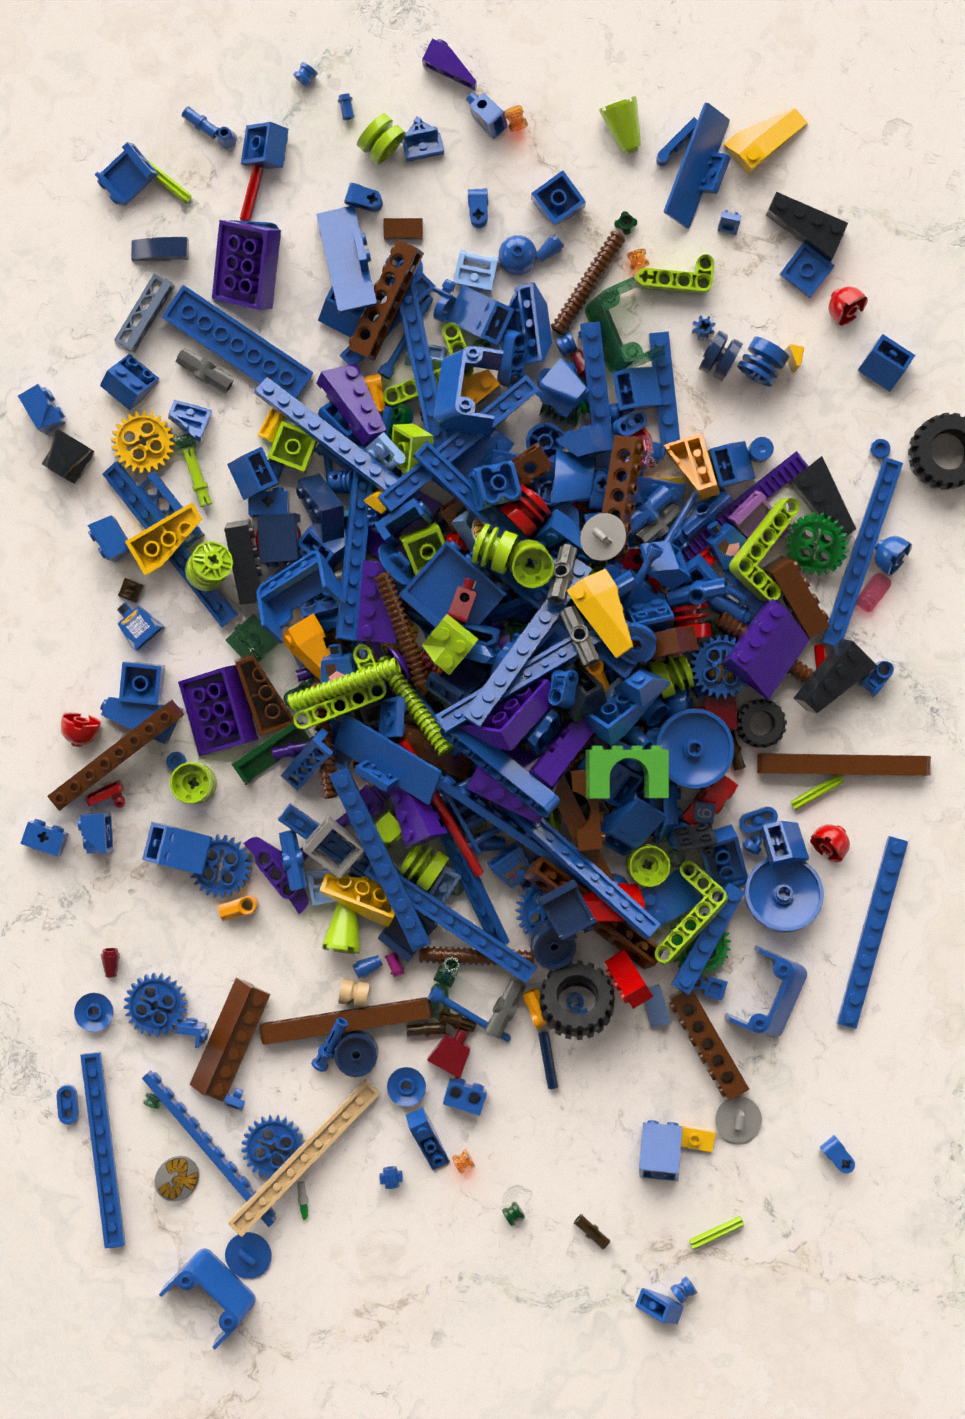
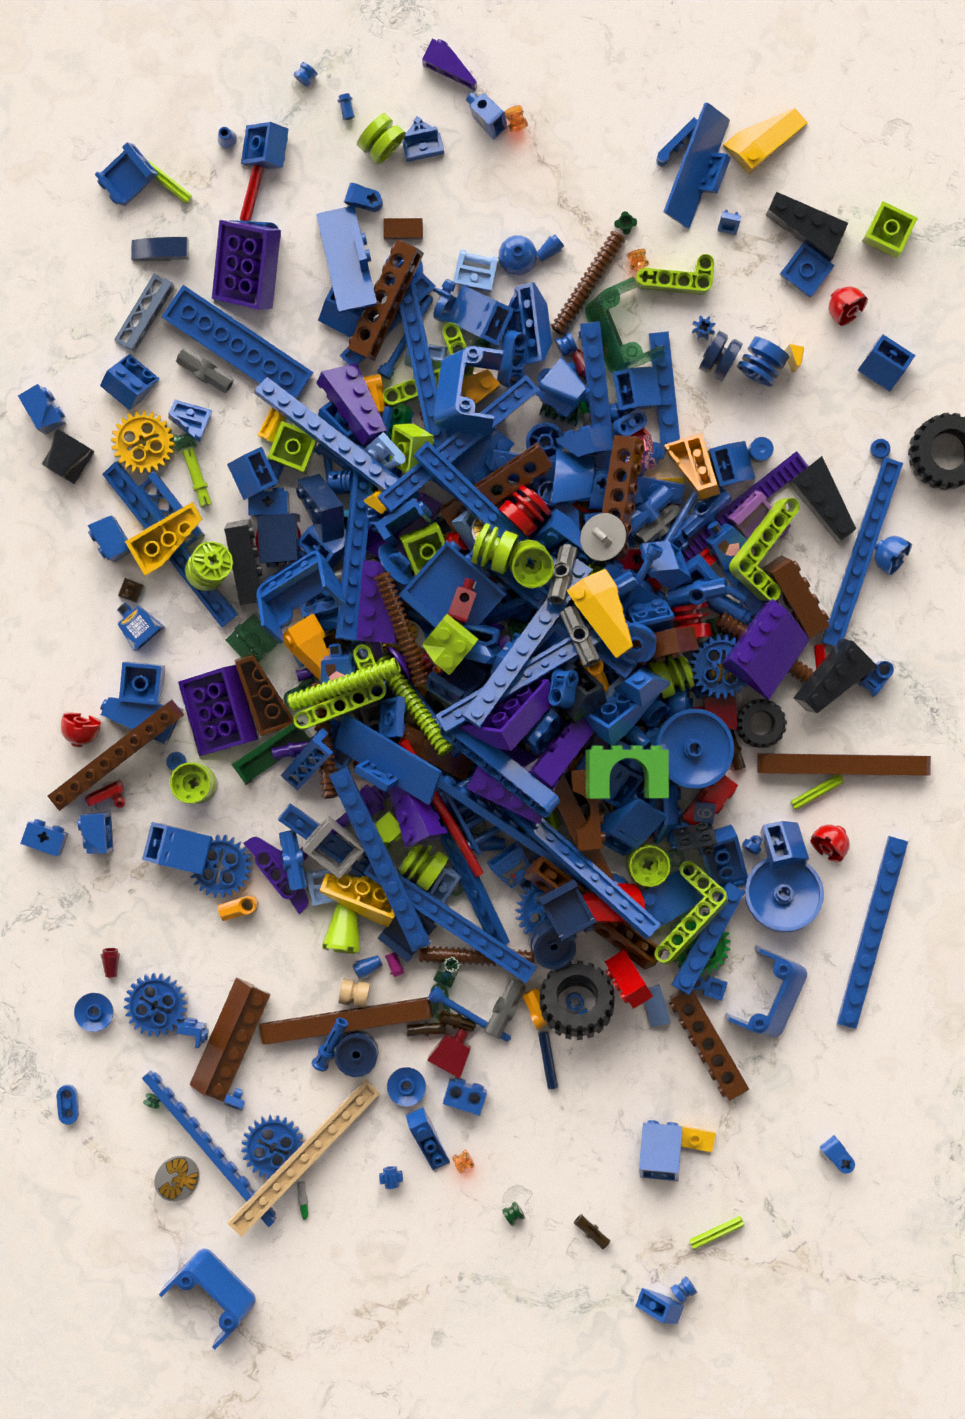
(102, 1149): blue plate -> none
(200, 122): blue pin -> none
(248, 1255): blue shield -> none
(478, 205): blue piece -> none
(494, 484): blue piece -> none
(558, 199): blue slope -> none
(623, 123): lime cone -> none
(738, 1119): light grey shield -> none
(757, 818): blue plate -> none
(833, 548): green gear -> none
(873, 592): clear pink piece -> none
(889, 229): none -> lime slope

